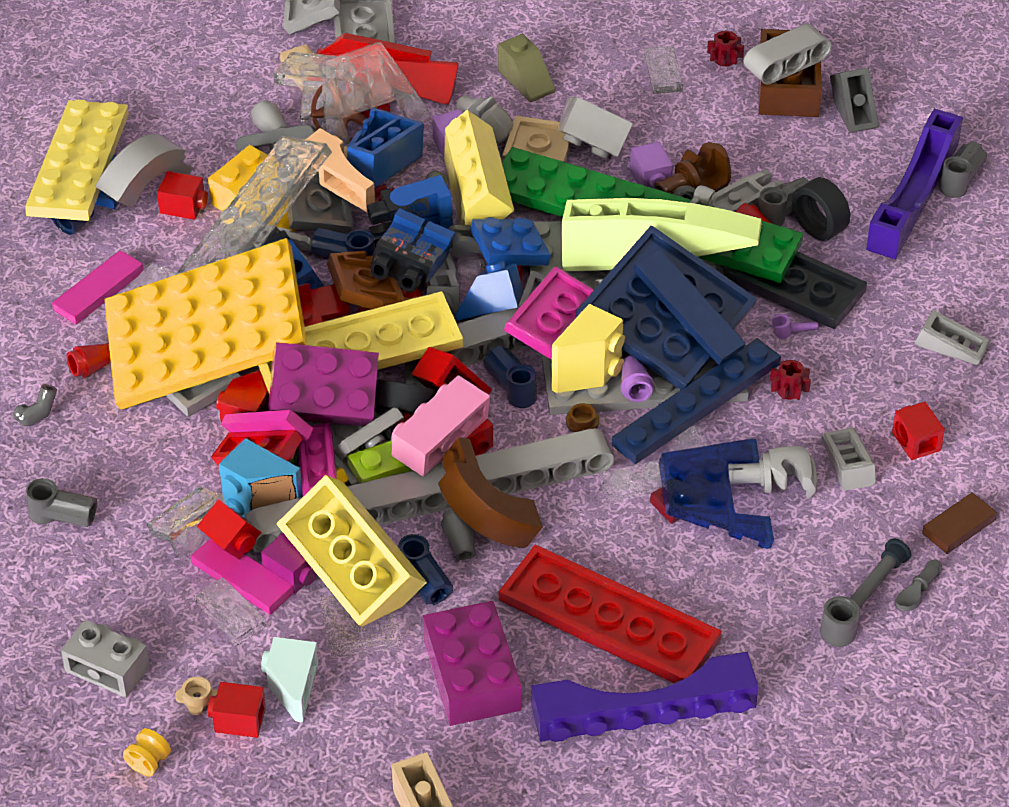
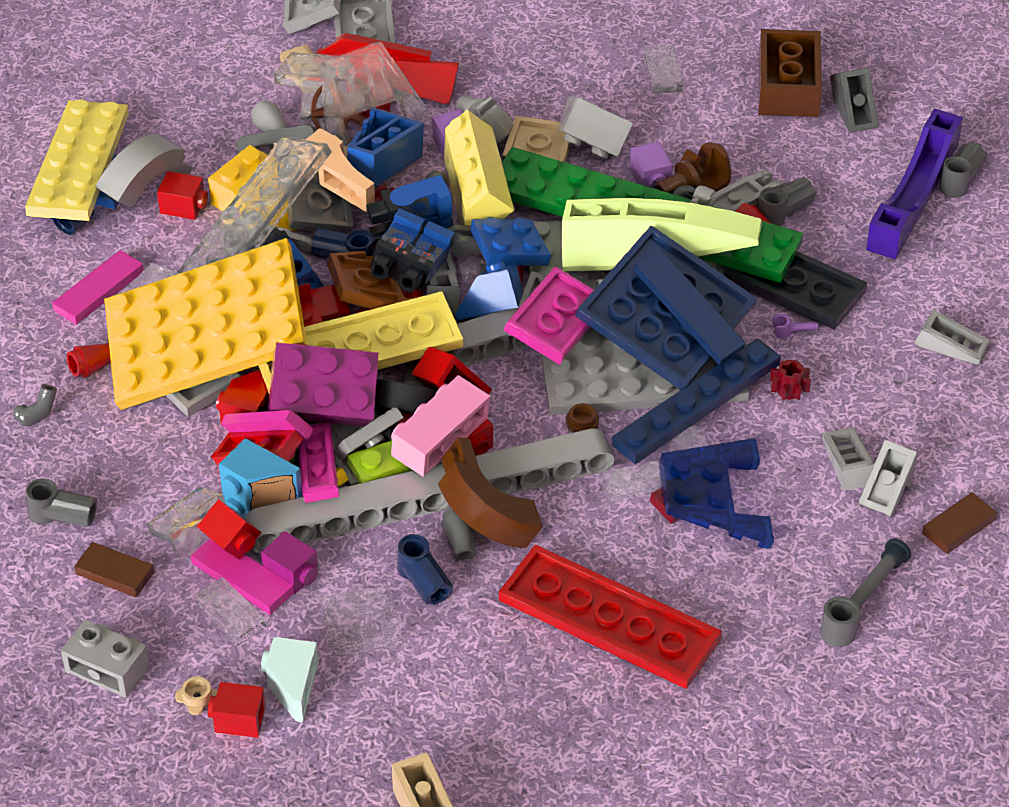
(114, 569): none -> reddish brown tile
(147, 752): yellow wheel -> none
(350, 552): light yellow slope -> none
(472, 663): magenta brick -> none
(513, 376): dark blue piece -> none
(524, 67): olive slope -> none
(572, 710): dark purple arch -> none
(588, 351): light yellow slope -> none
(636, 381): medium lavender cone -> none
(725, 48): dark red gear -> none
(775, 467): light grey piece -> none
(787, 53): light grey beam -> none
(831, 201): black tyre -> none
(889, 478): none -> slope
(910, 597): dark grey piece -> none
(918, 430): red brick -> none

